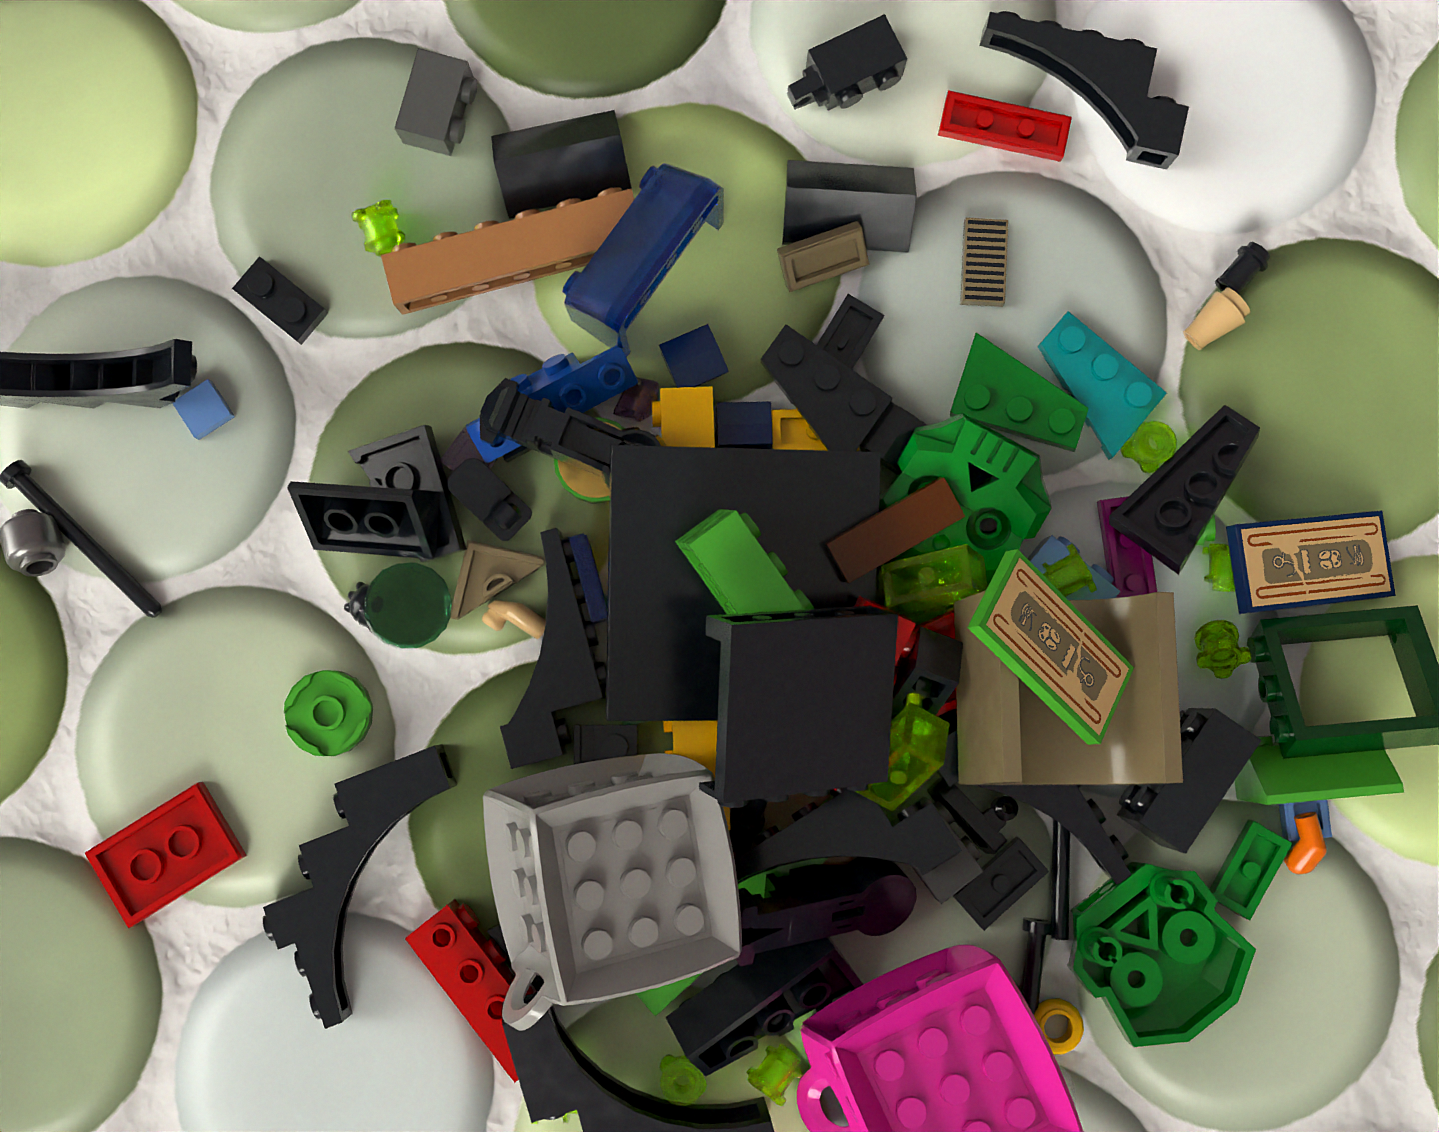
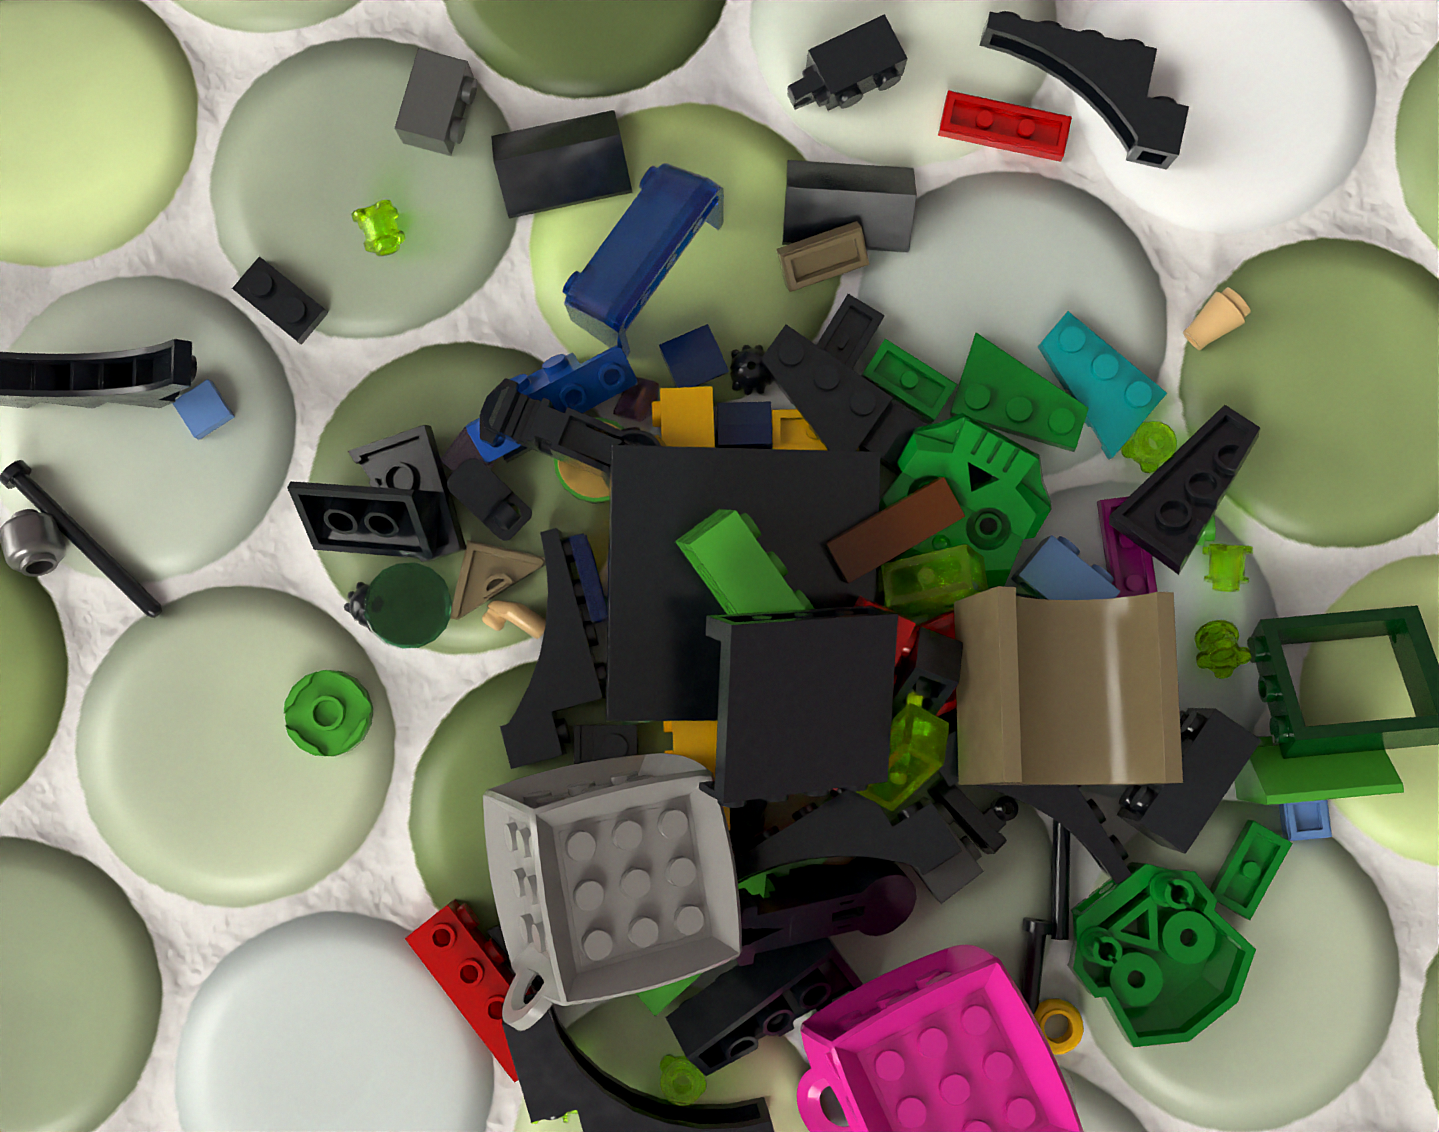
(165, 854): red tile -> none
(334, 862): black arch -> none
(502, 253): medium nougat brick -> none
(748, 379): none -> black animal
(776, 1073): clear neon green brick -> none
(909, 380): none -> green plate
(984, 262): tile -> none
(1001, 884): black plate -> none
(1051, 647): tile -> none
(1069, 573): clear neon green brick -> none
(1242, 270): black pin -> none
(1310, 561): tile -> none
(1310, 847): orange arm -> none

